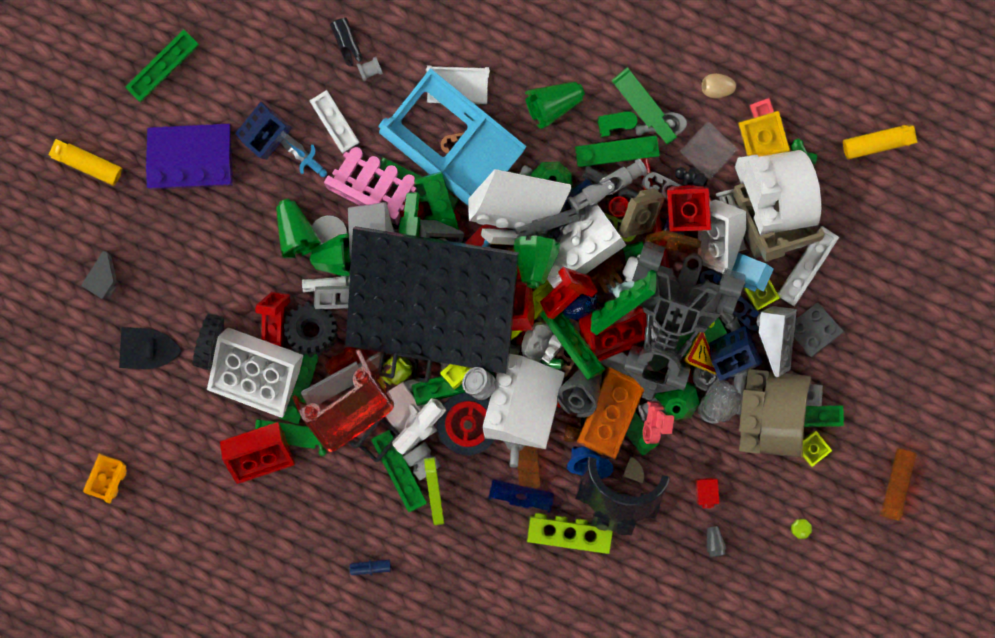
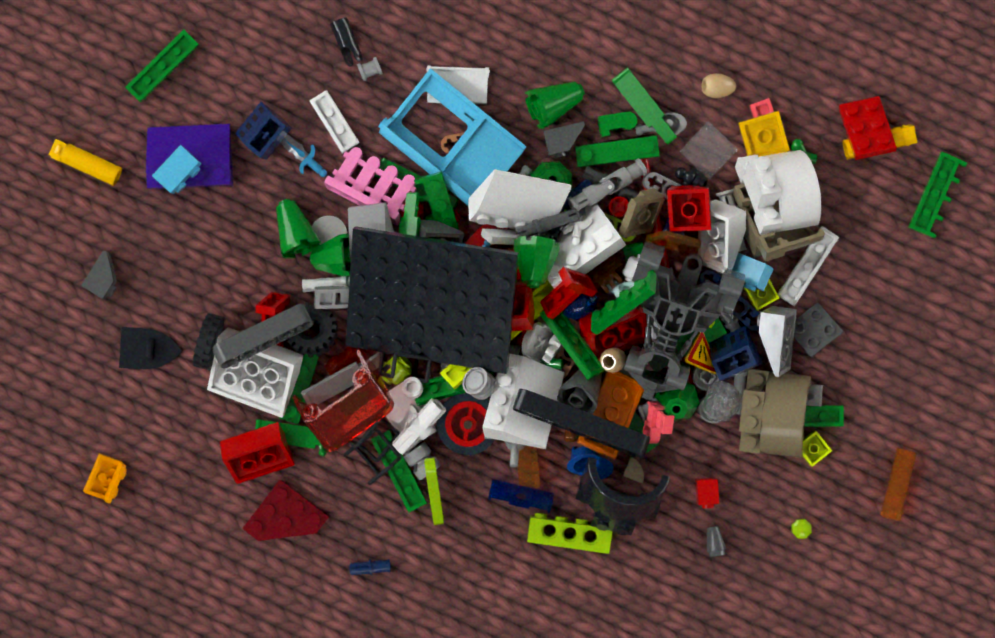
(177, 170): none -> medium azure brick
(262, 336): none -> dark grey beam
(284, 515): none -> dark red plate
(378, 474): none -> black piece
(412, 387): none -> white tile
(561, 139): none -> dark grey slope
(581, 423): none -> black beam
(613, 360): none -> tan animal
(867, 128): none -> red plate
(935, 193): none -> green hinge

